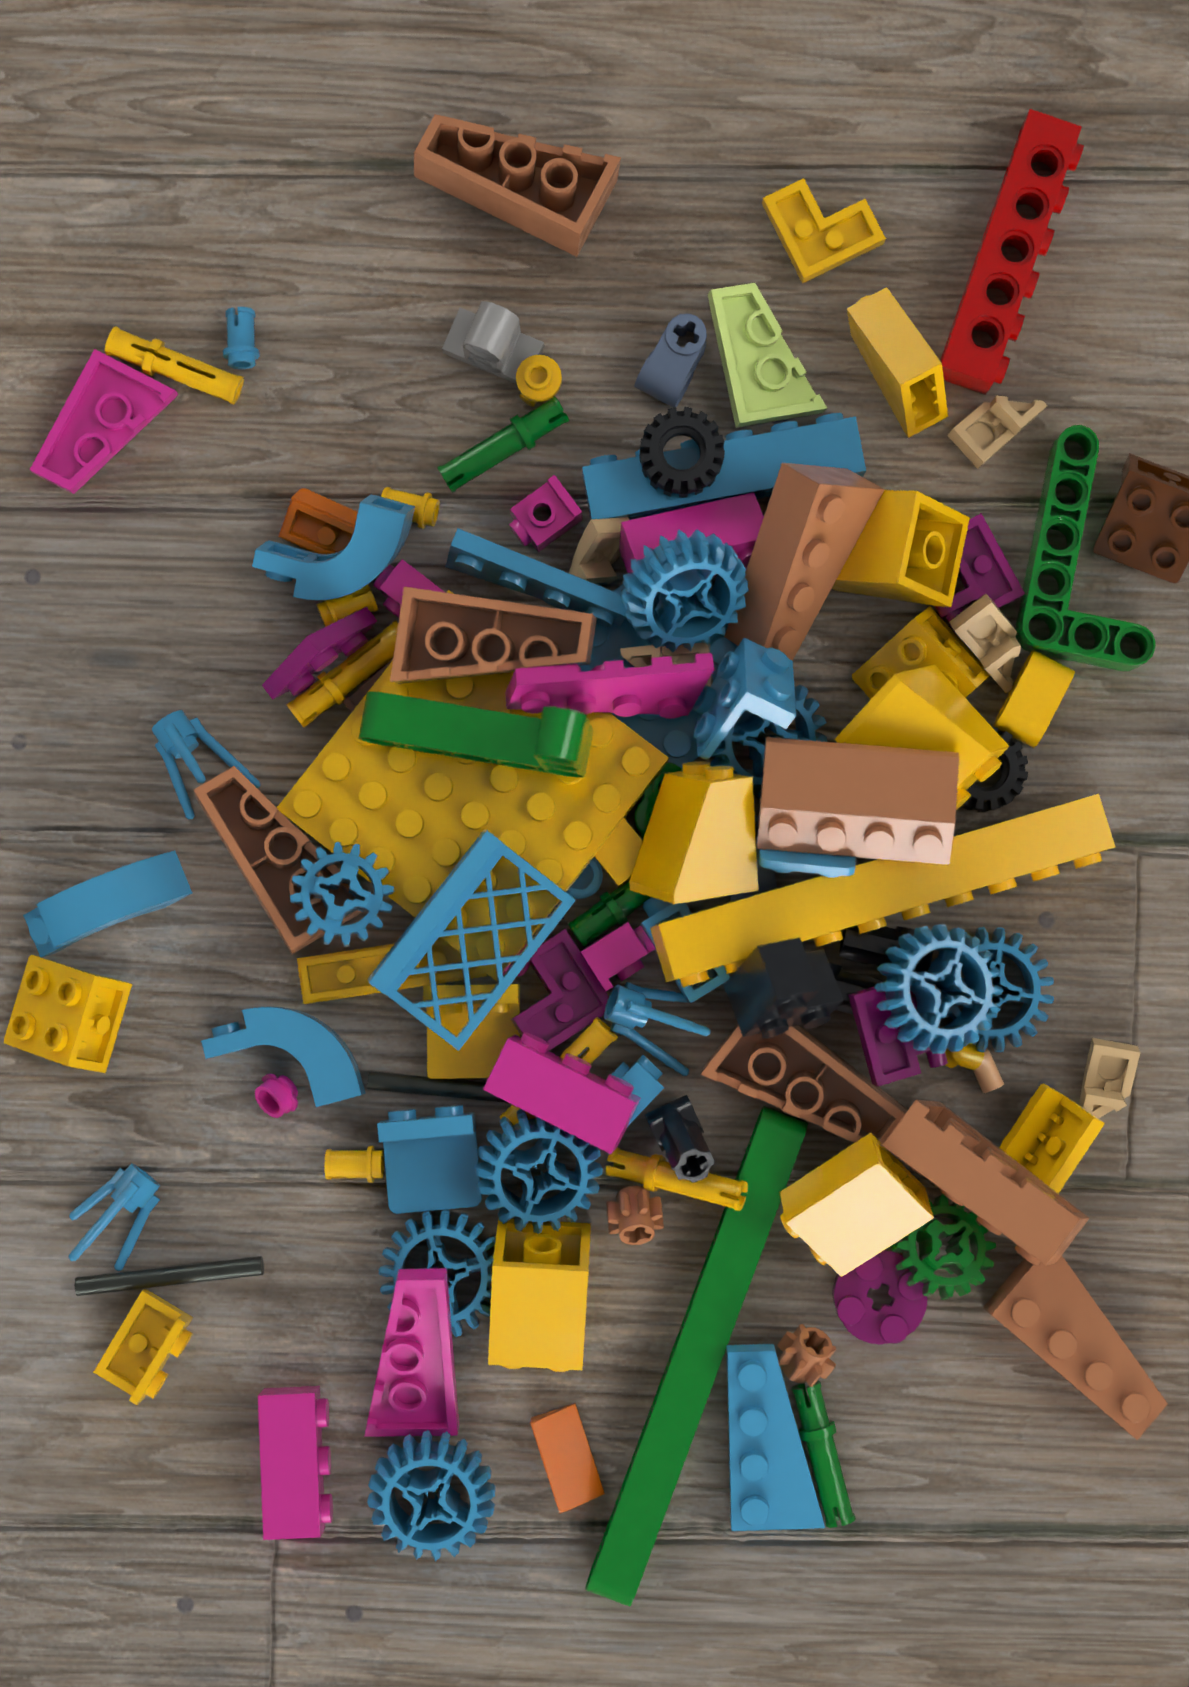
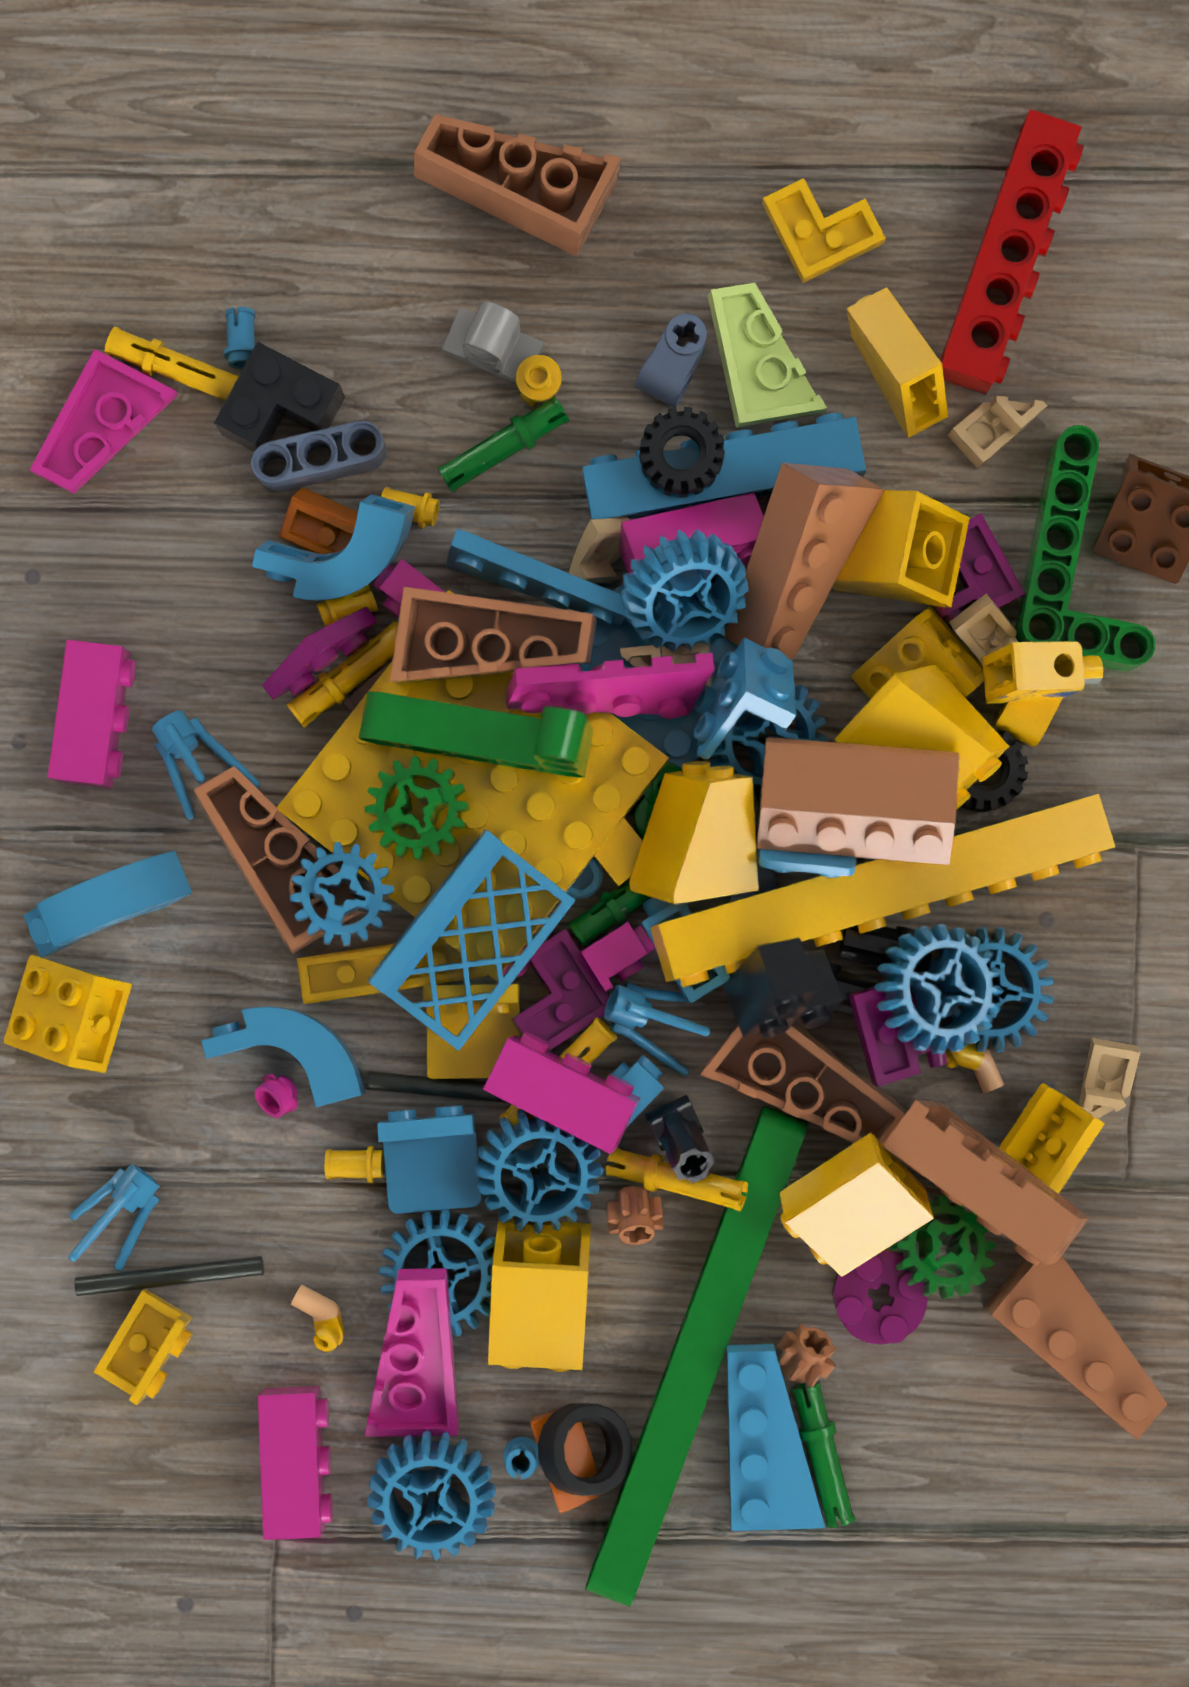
(91, 714): none -> dark pink brick
(272, 389): none -> black brick
(297, 449): none -> sand blue beam
(325, 1315): none -> arm
(397, 816): none -> green gear
(513, 1449): none -> dark azure pin
(563, 516): dark pink brick -> none
(617, 1455): none -> black tyre
(1038, 671): none -> yellow torso

